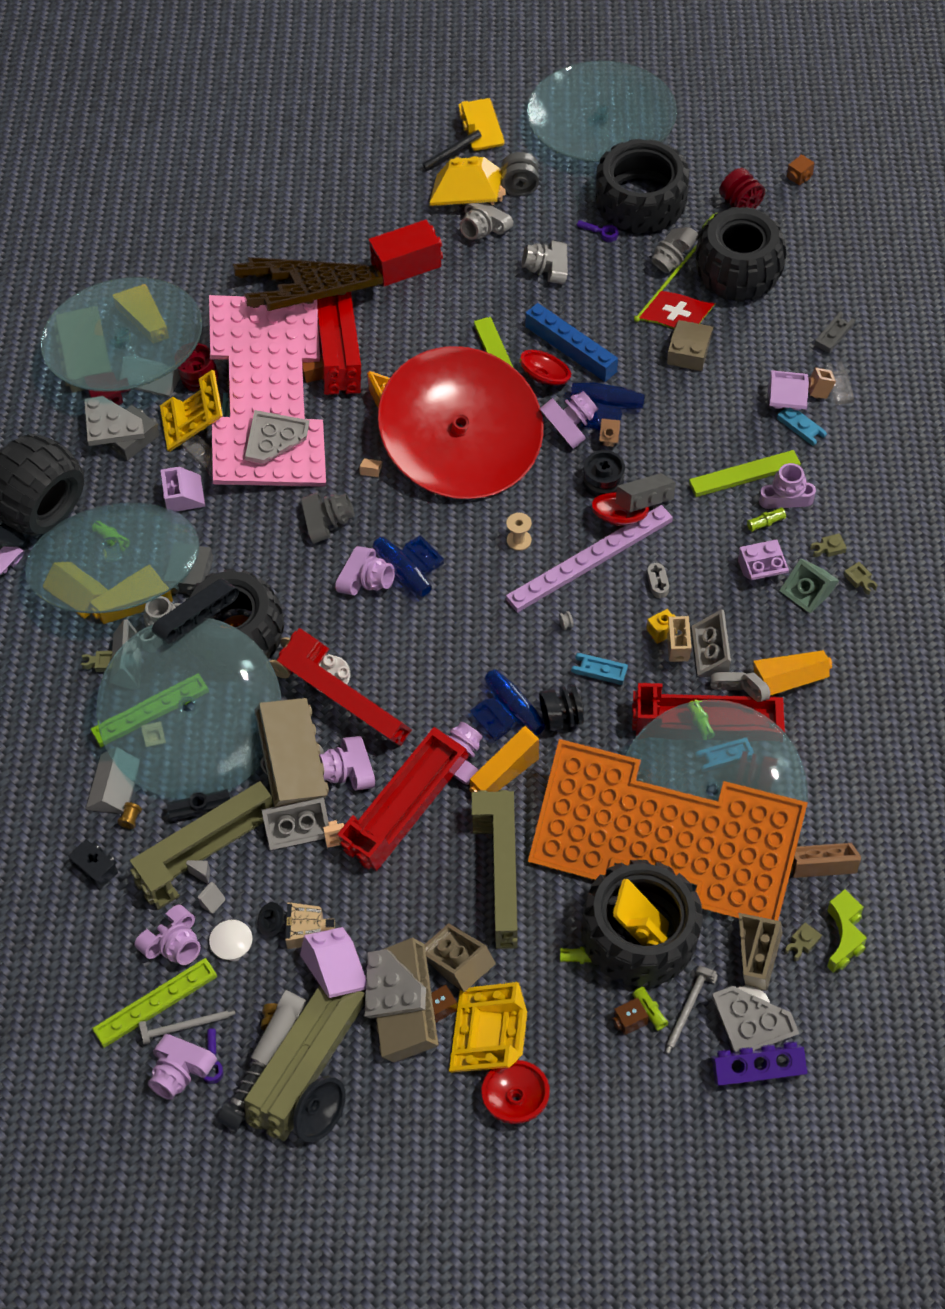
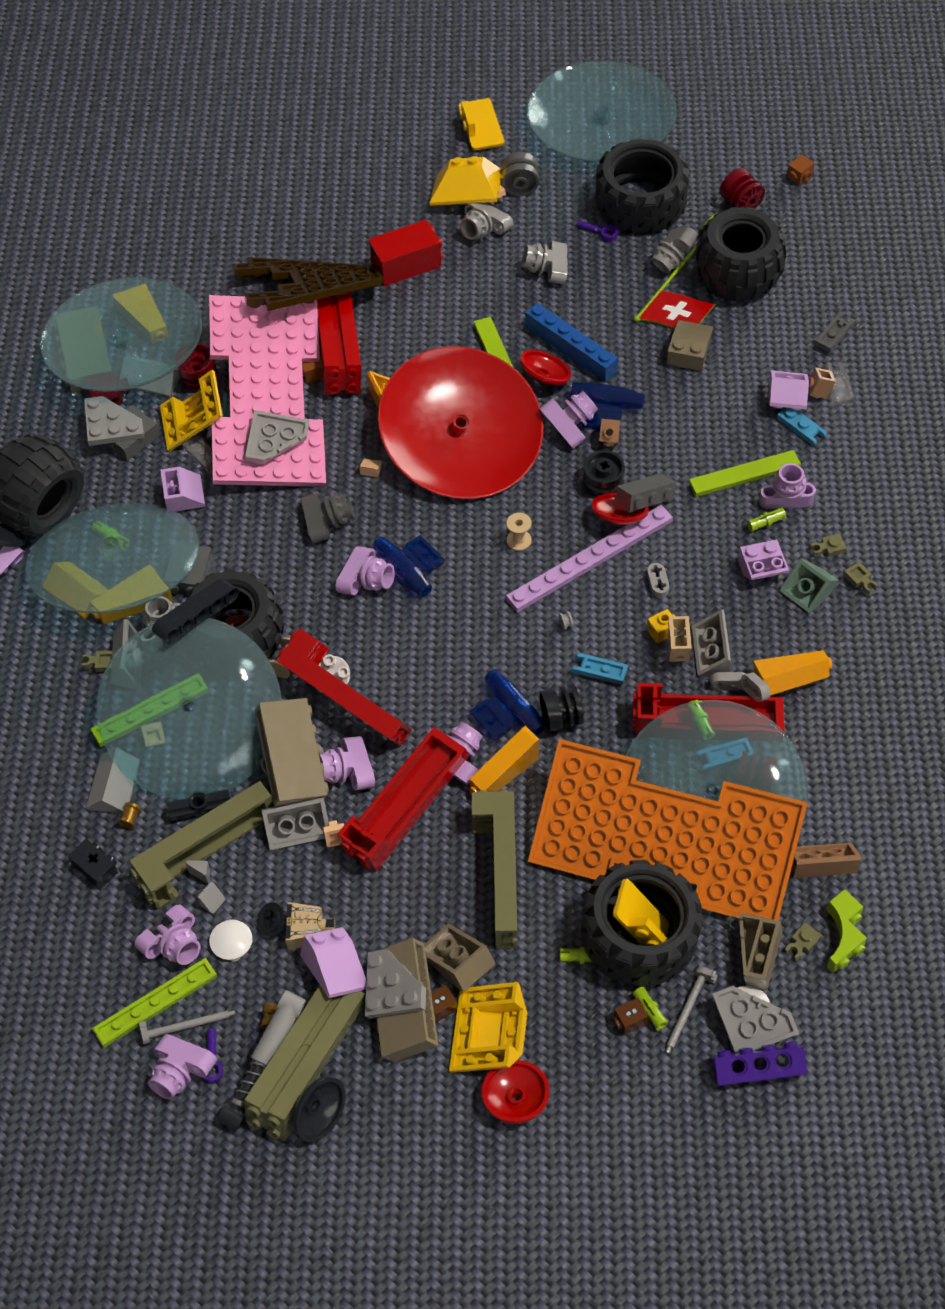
(452, 150): black piece -> none

